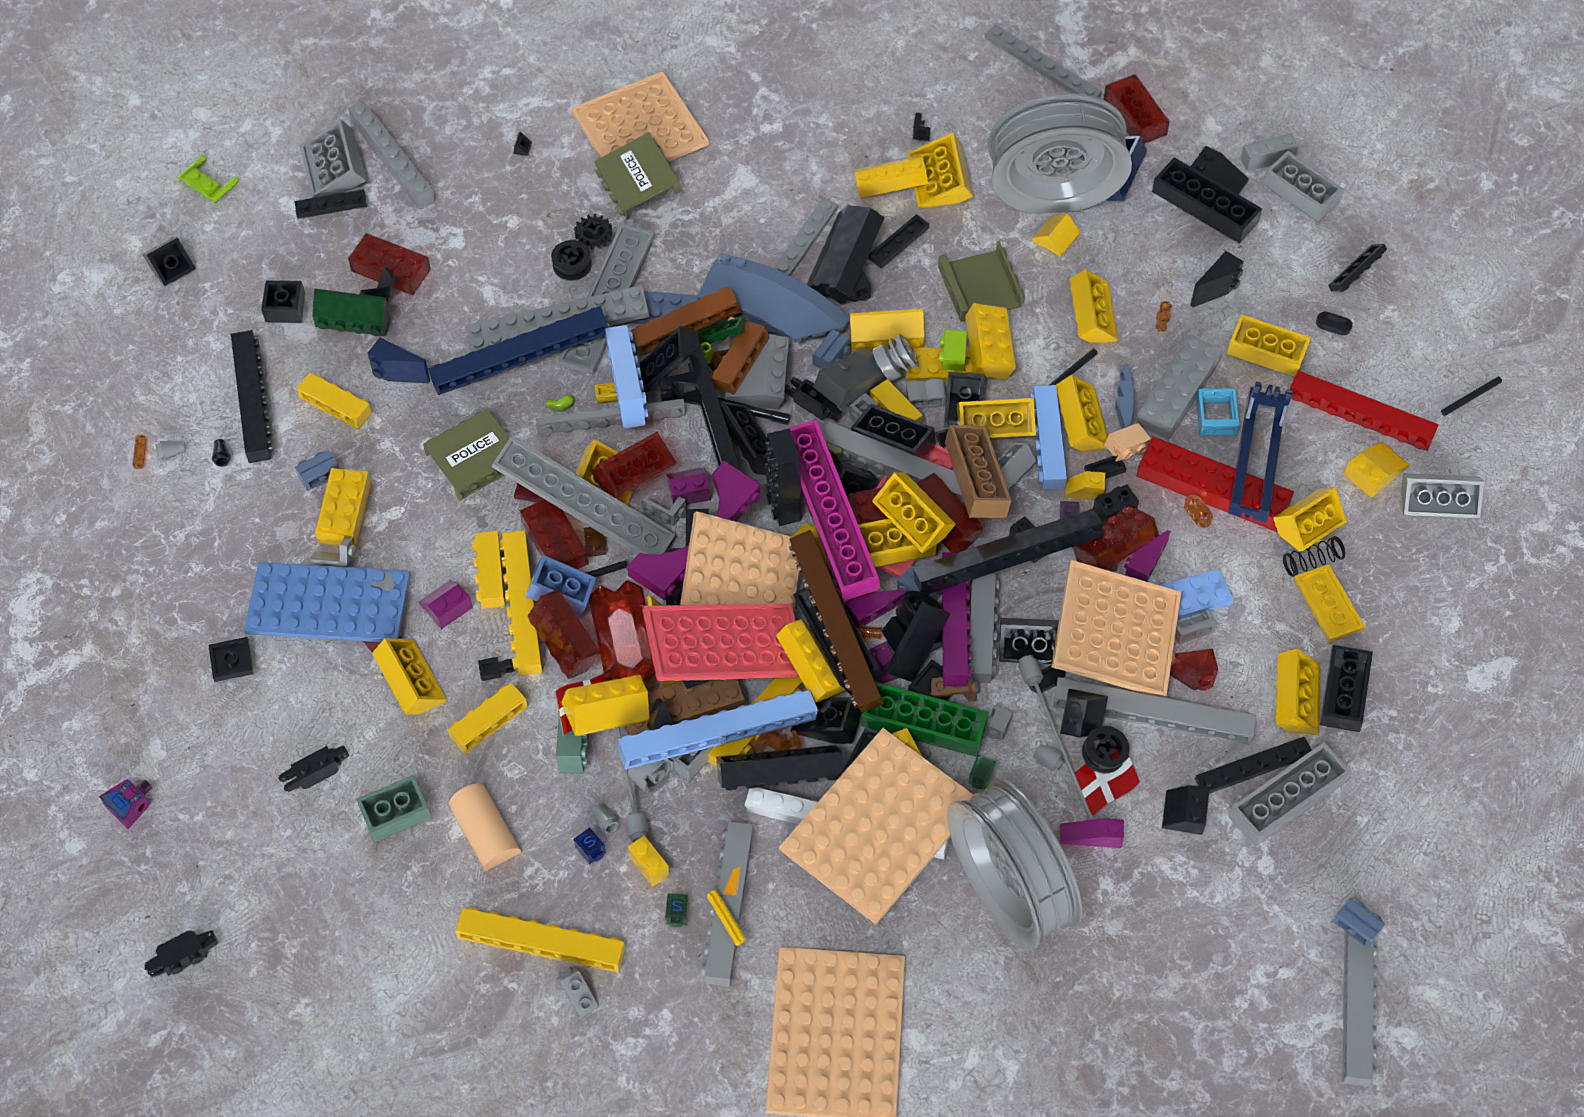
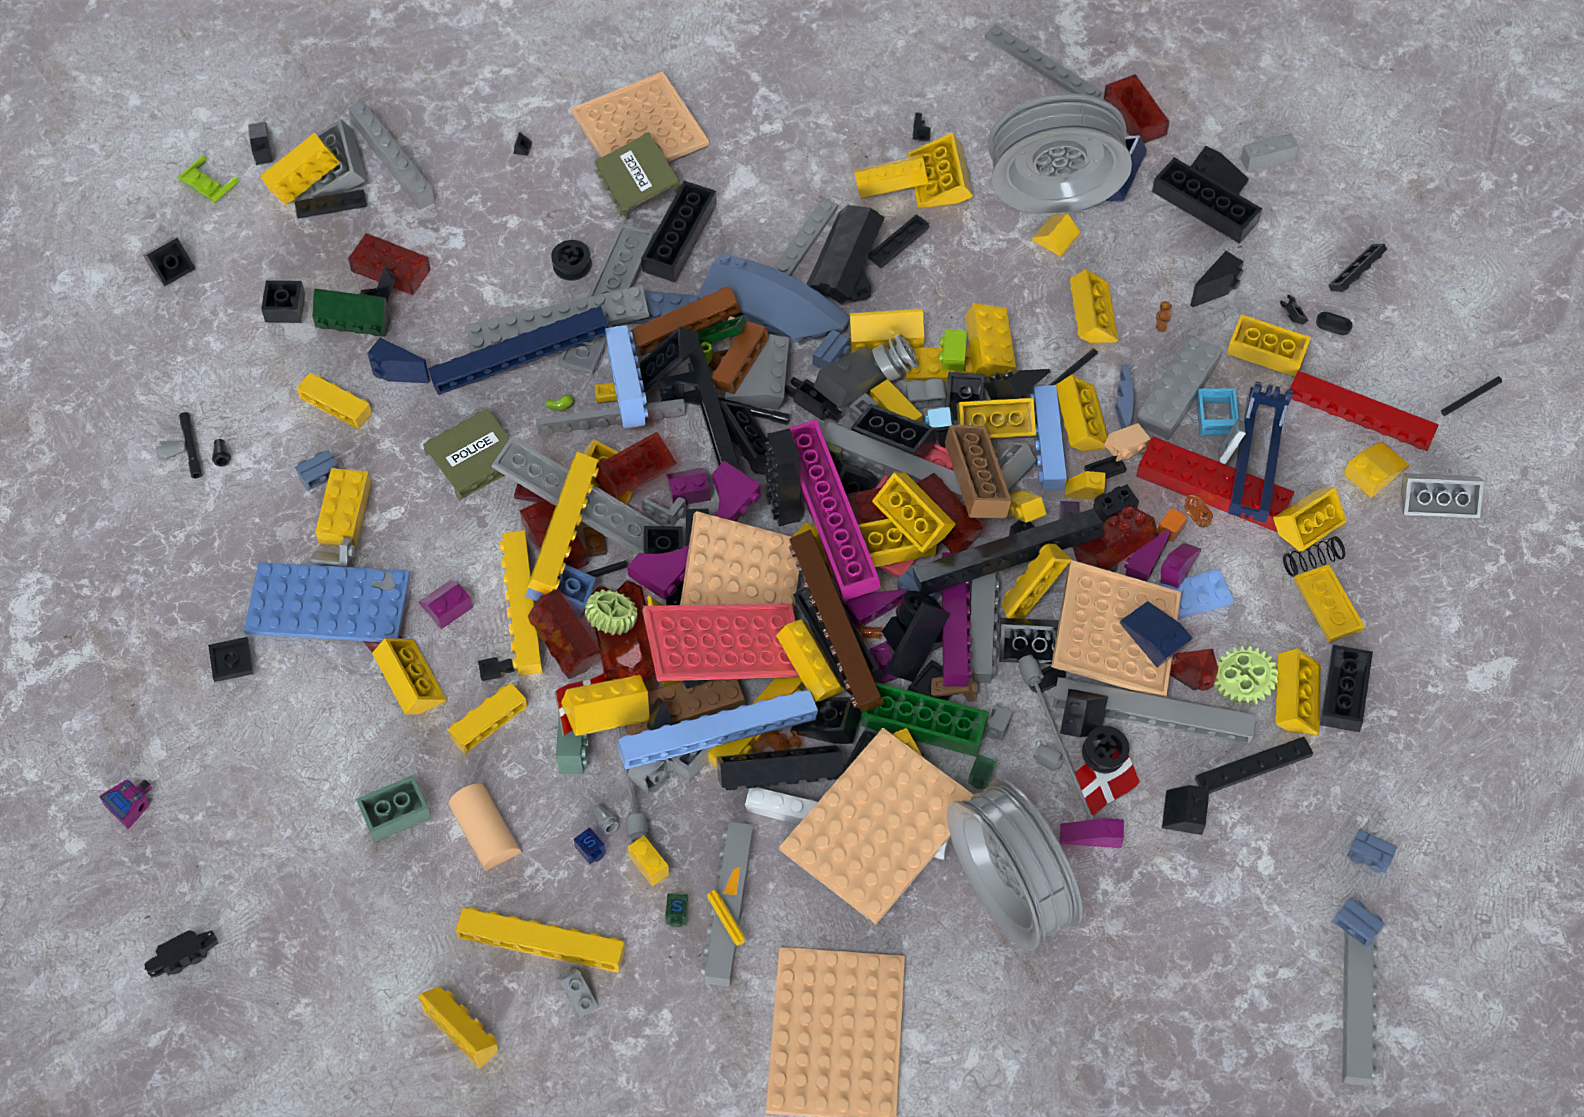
(139, 452): clear orange axle -> none
(194, 463): none -> black piece
(251, 397): black brick -> none
(260, 143): none -> black slope
(299, 169): none -> yellow brick
(313, 768): black hinge -> none
(458, 1026): none -> yellow slope
(489, 570): yellow brick -> none
(562, 524): none -> yellow brick
(593, 231): black gear -> none
(611, 612): none -> yellowish green gear
(662, 539): none -> black brick
(679, 231): none -> black brick
(939, 418): none -> medium azure brick
(981, 280): olive panel -> none
(1013, 383): none -> black slope
(1026, 506): none -> yellow brick
(1035, 581): none -> yellow slope
(1156, 633): none -> dark blue slope
(1174, 522): none -> orange brick
(1178, 564): none -> magenta slope
(1195, 627): light grey hinge -> none
(1231, 441): none -> light grey plate
(1246, 675): none -> yellowish green gear
(1289, 794): light grey brick -> none
(1295, 312): none -> black plate
(1303, 186): light grey brick -> none
(1372, 851): none -> sand blue brick

